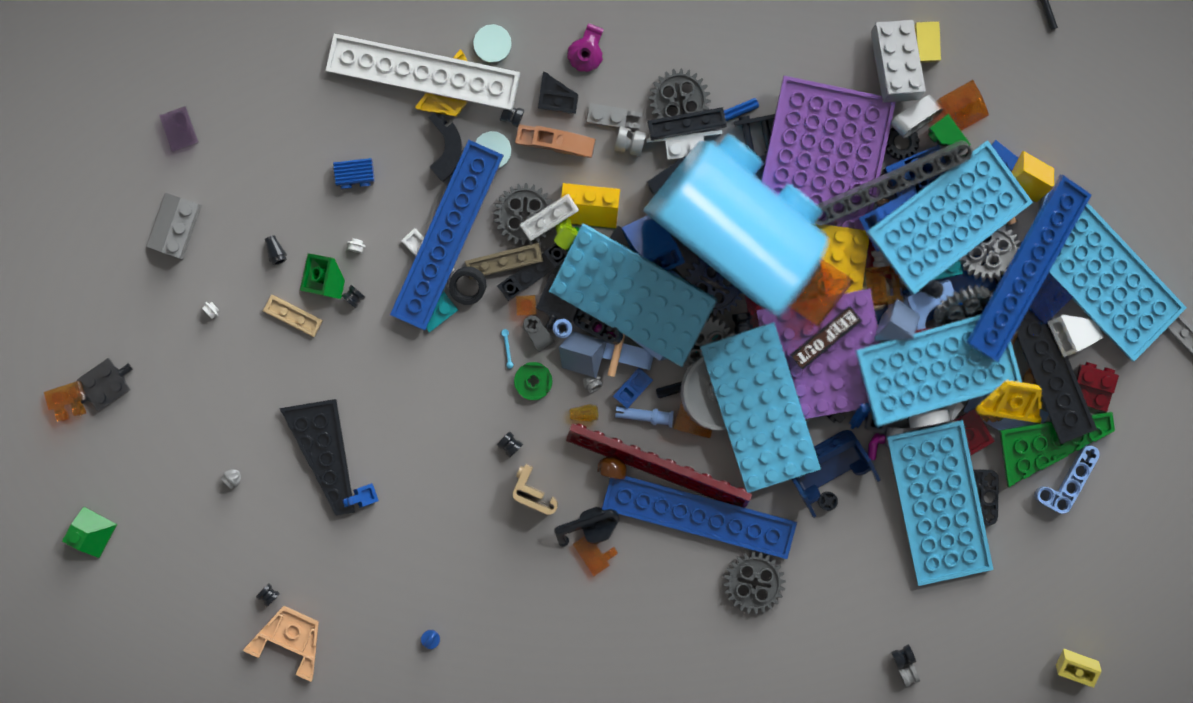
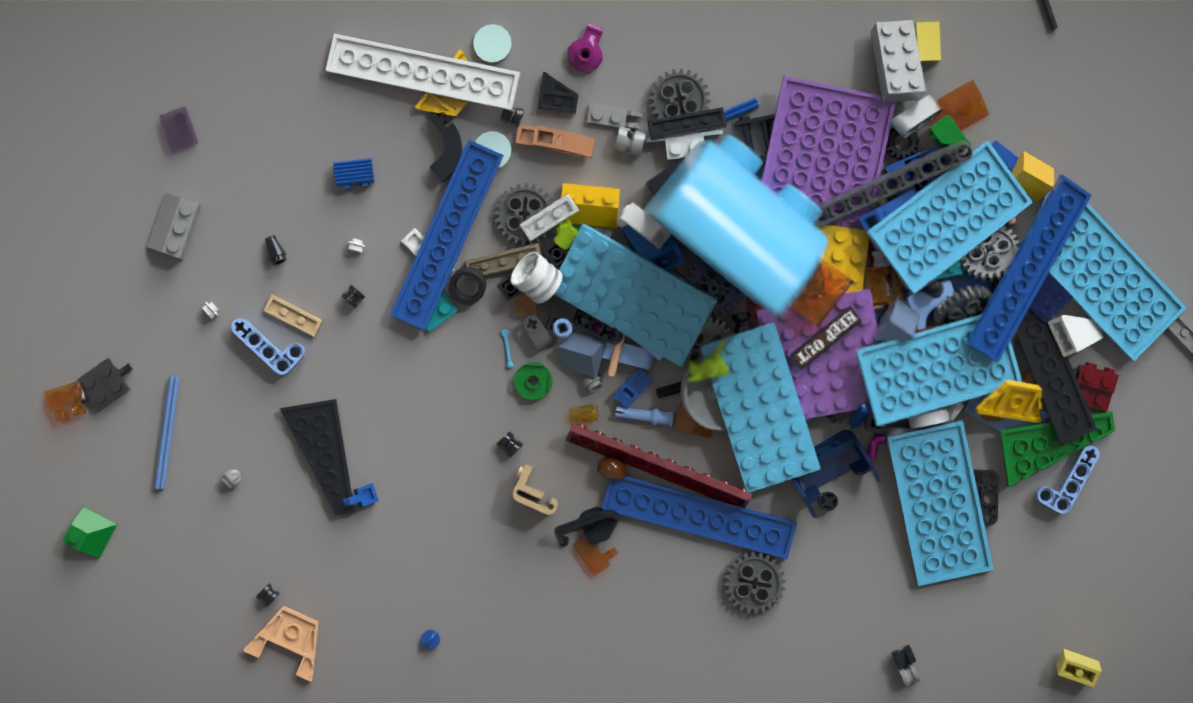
(166, 433): none -> medium blue axle
(264, 343): none -> light blue beam
(322, 276): green slope -> none
(536, 277): none -> white wheel
(645, 225): none -> white slope
(711, 367): none -> lime animal
(976, 431): dark red plate -> none

